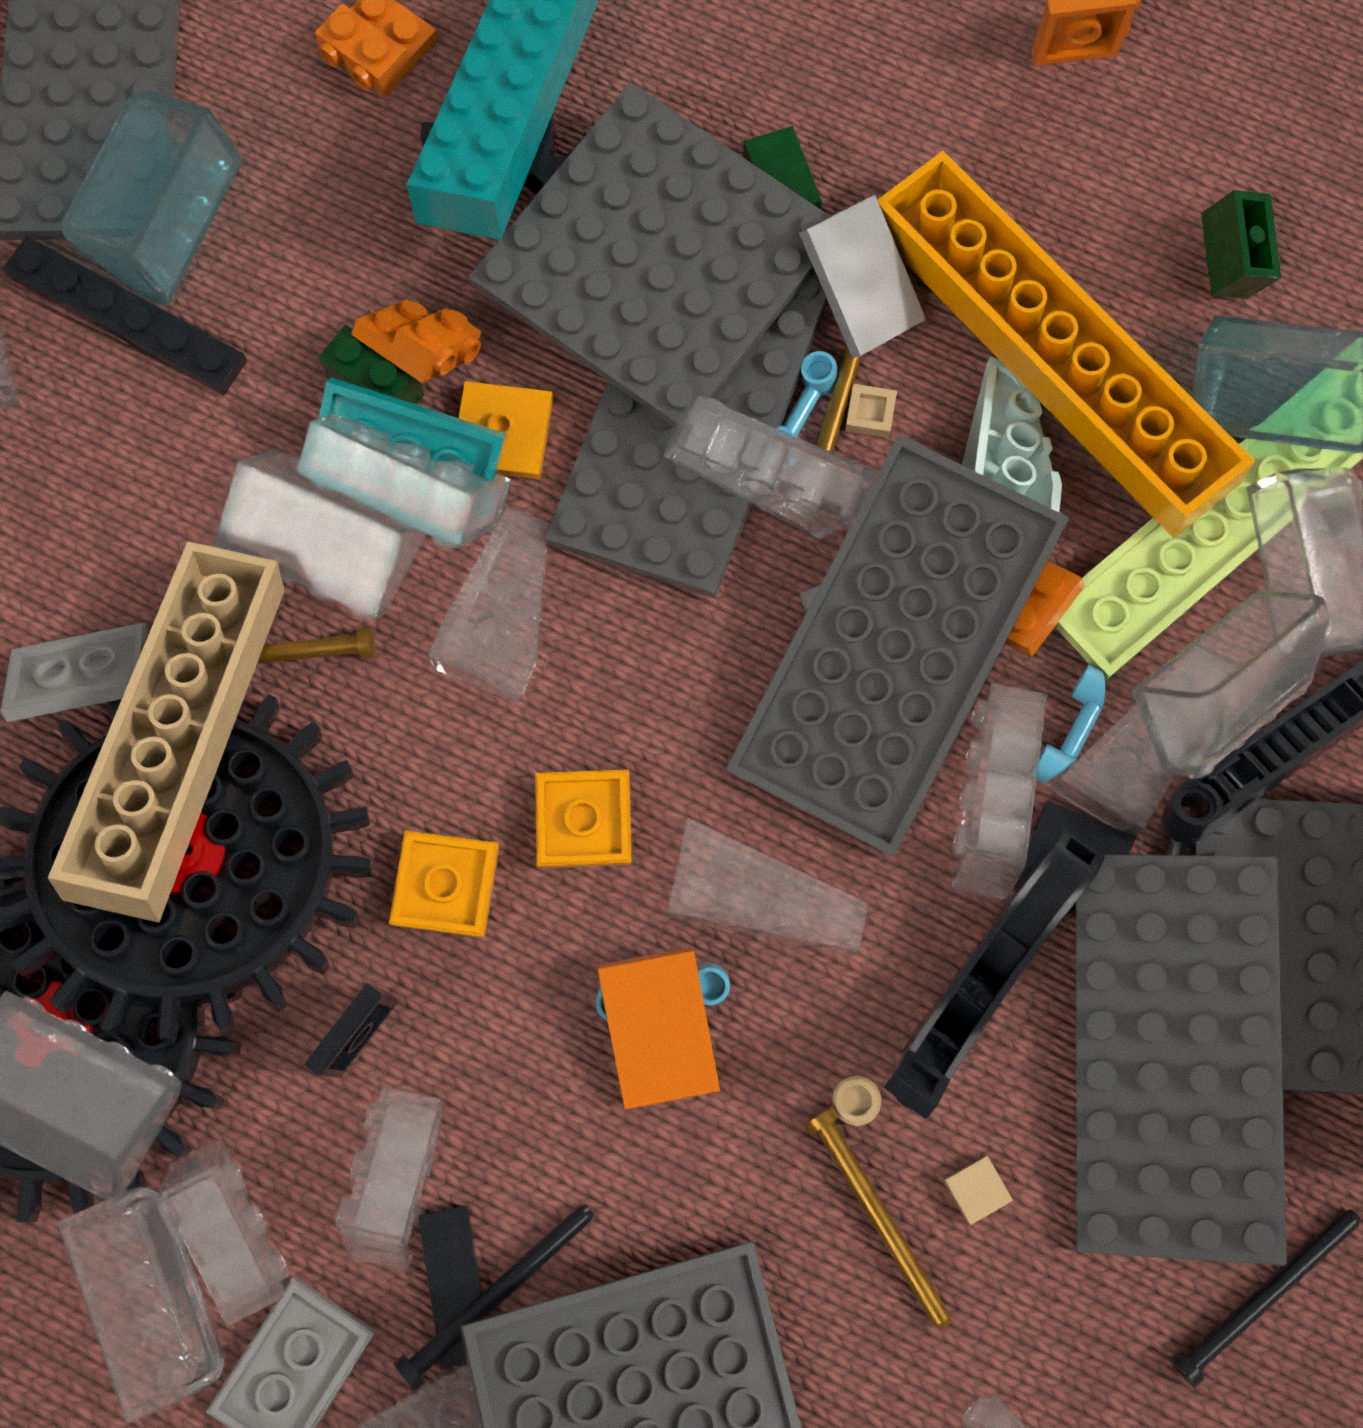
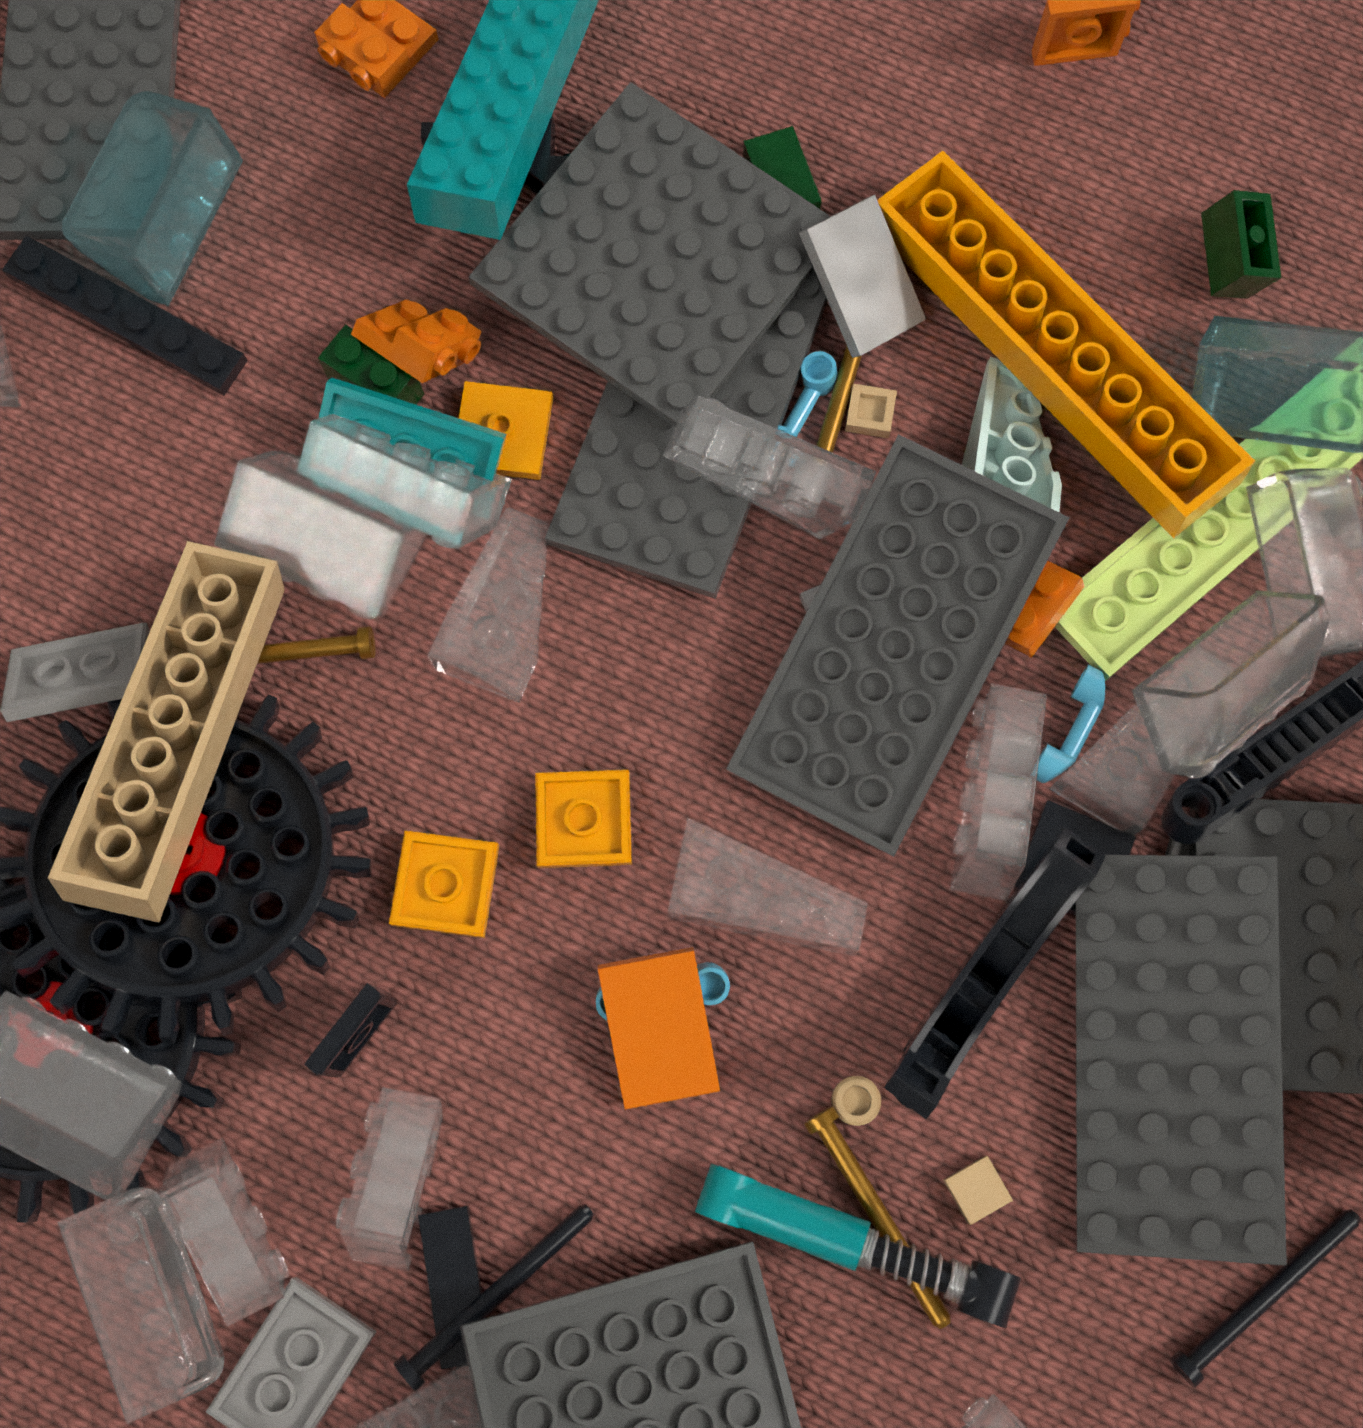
(850, 1243): none -> piece

